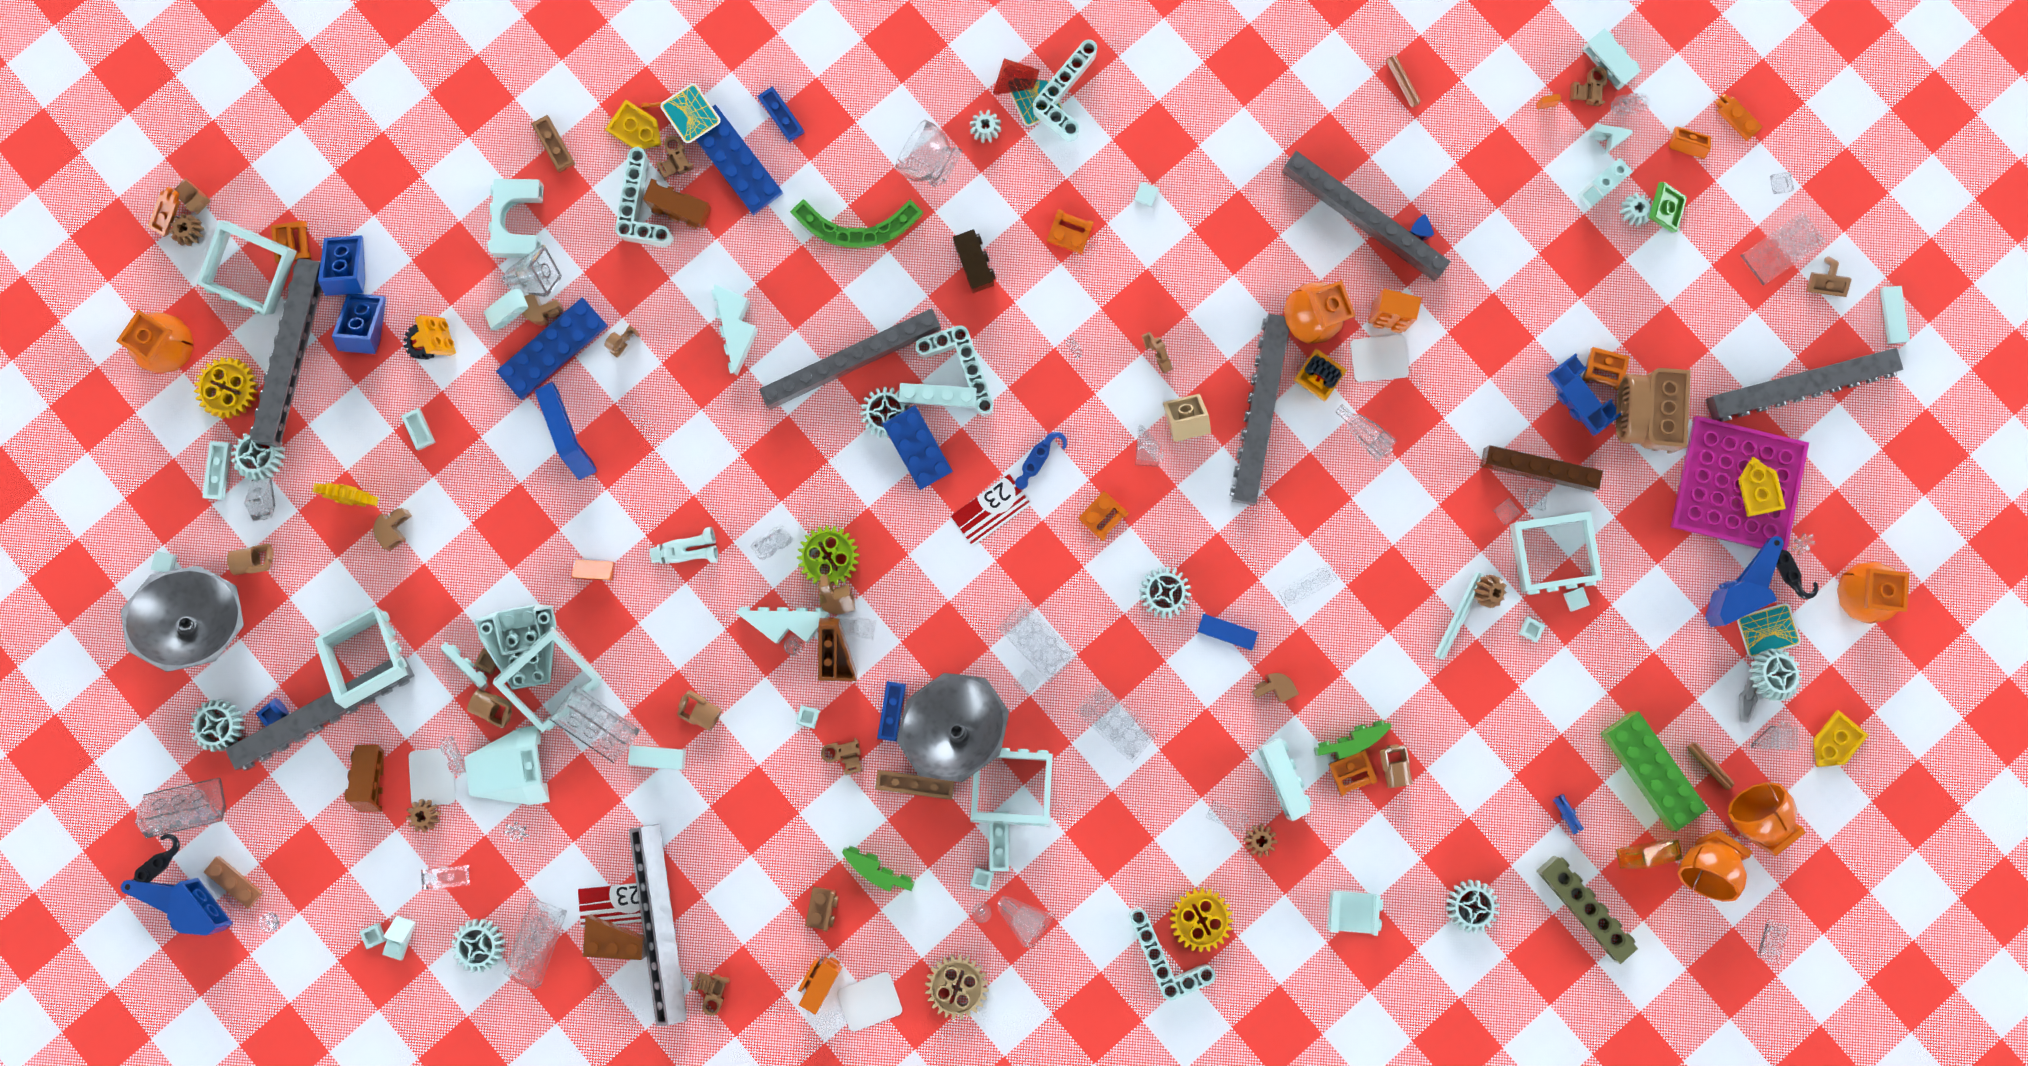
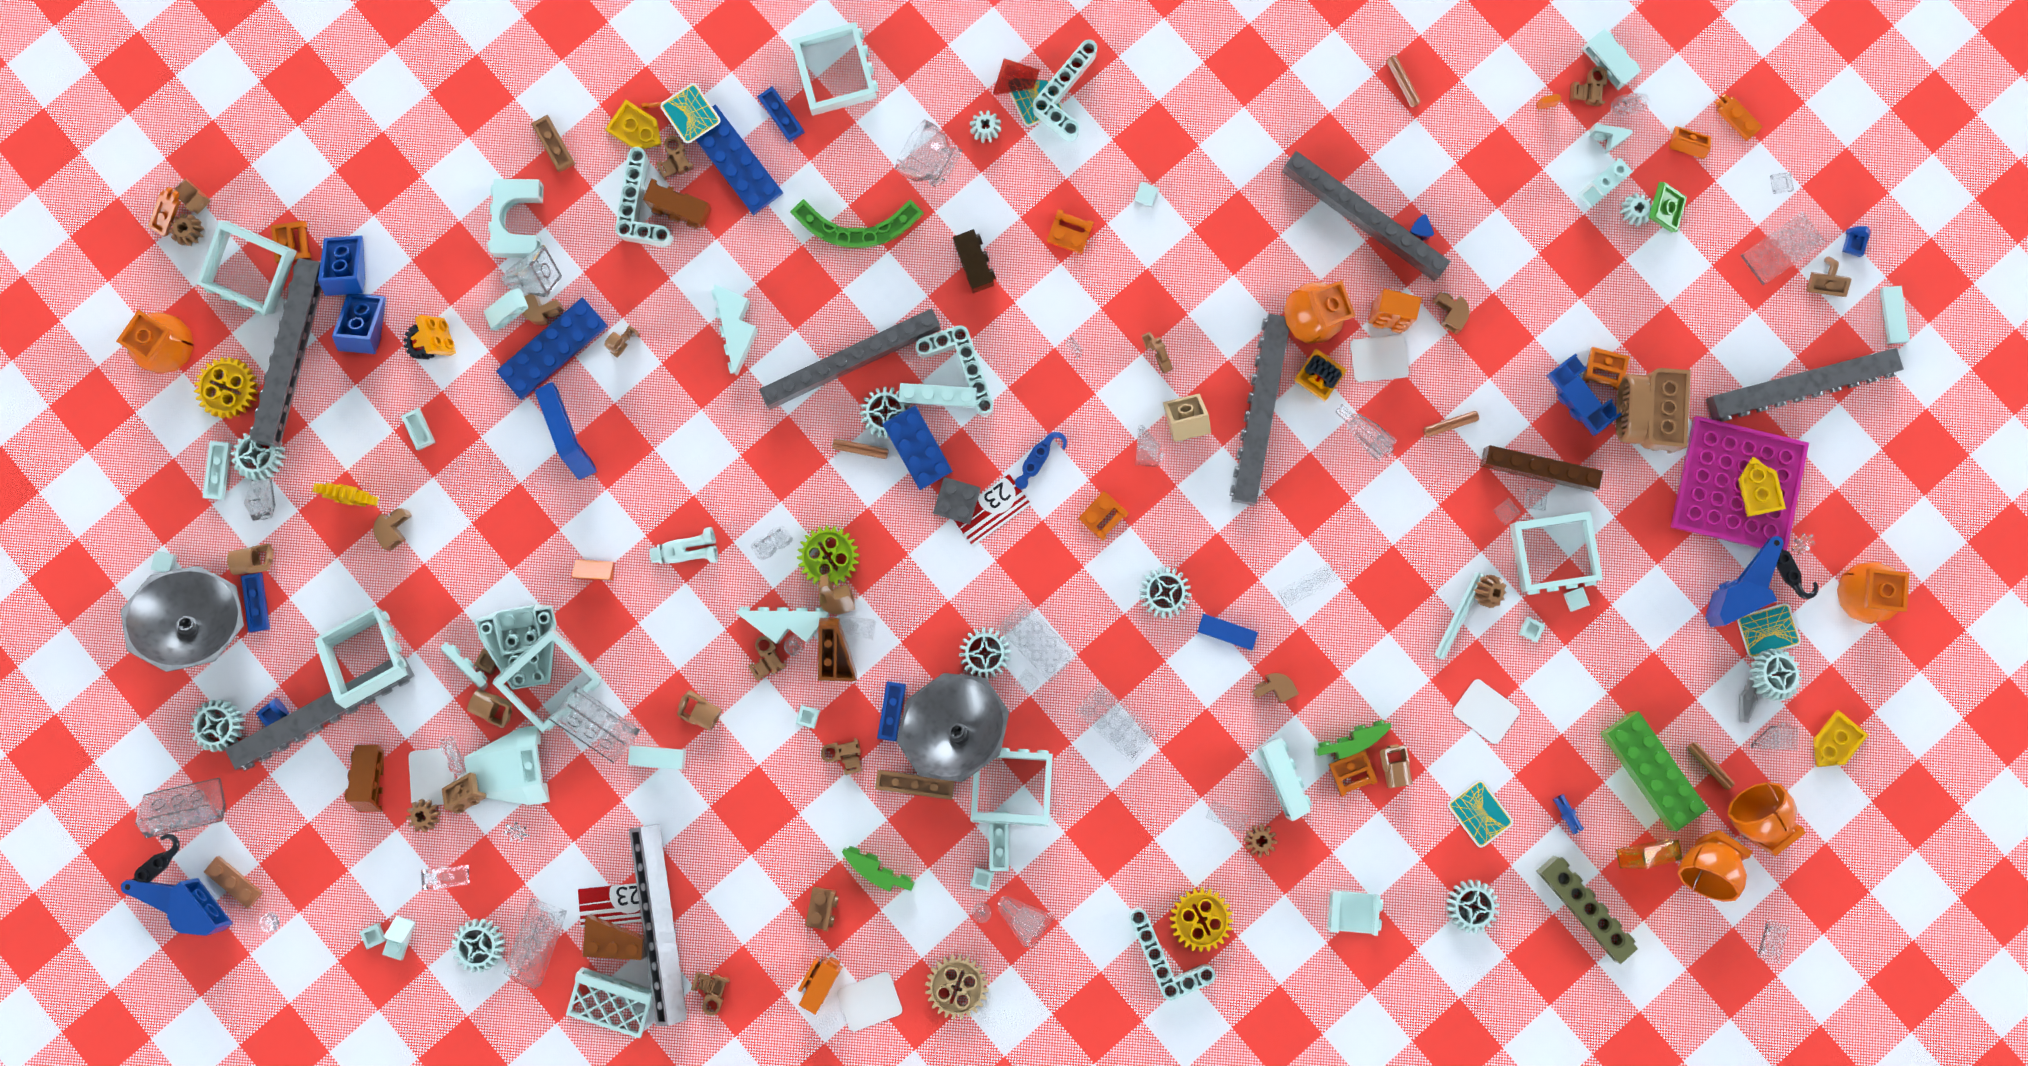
(255, 602): none -> blue tile
(462, 794): none -> medium nougat bracket
(611, 986): none -> light aqua fence
(769, 663): none -> medium nougat piece
(844, 100): none -> light aqua window
(859, 448): none -> nougat axle
(956, 500): none -> flat silver plate
(983, 636): none -> light aqua gear
(1451, 423): none -> nougat axle
(1457, 311): none -> medium nougat brick
(1480, 813): none -> teal sticker
(1486, 711): none -> white sticker
(1856, 240): none -> blue tile

